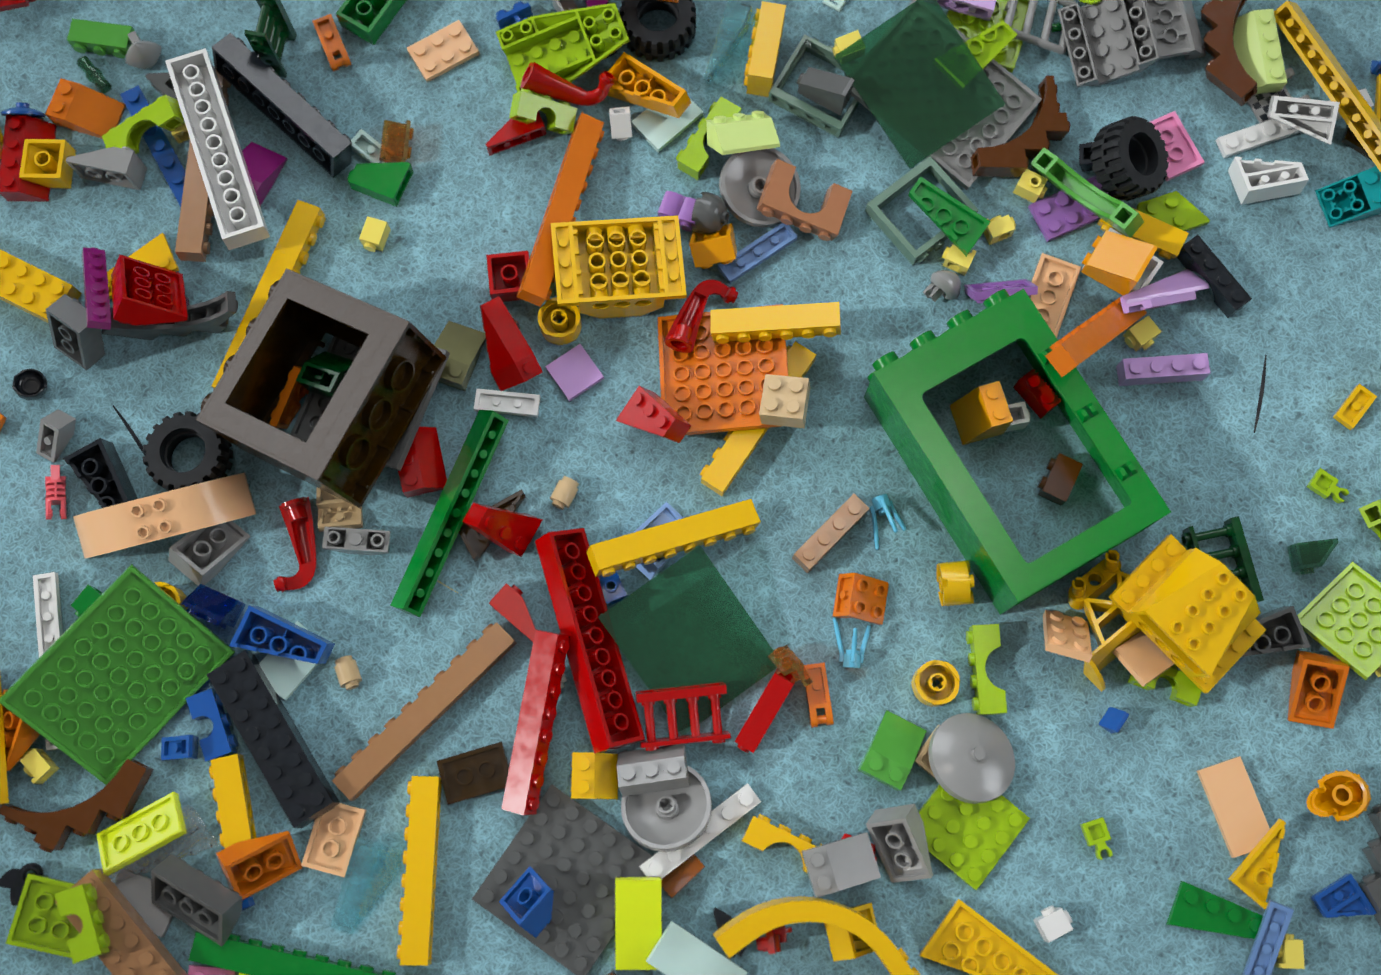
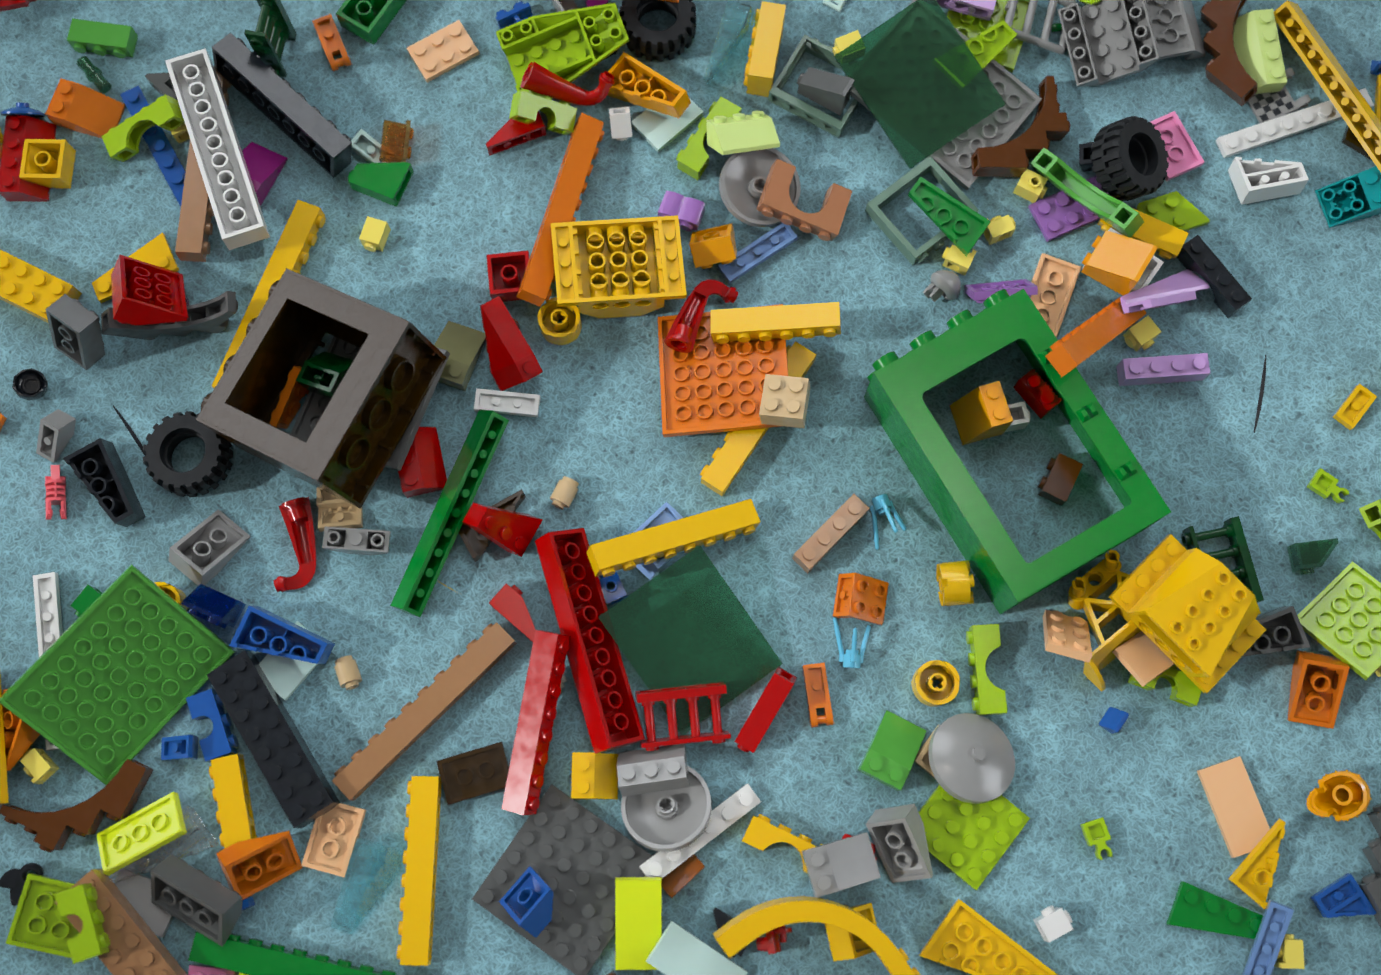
(96, 288): magenta plate -> none
(110, 166): light grey slope -> none
(142, 53): light grey piece -> none
(164, 515): light nougat slope -> none
(574, 372): lavender tile -> none
(653, 415): wedge -> none
(709, 214): dark grey cylinder -> none
(788, 662): clear orange bracket -> none
(1308, 116): white wedge -> none

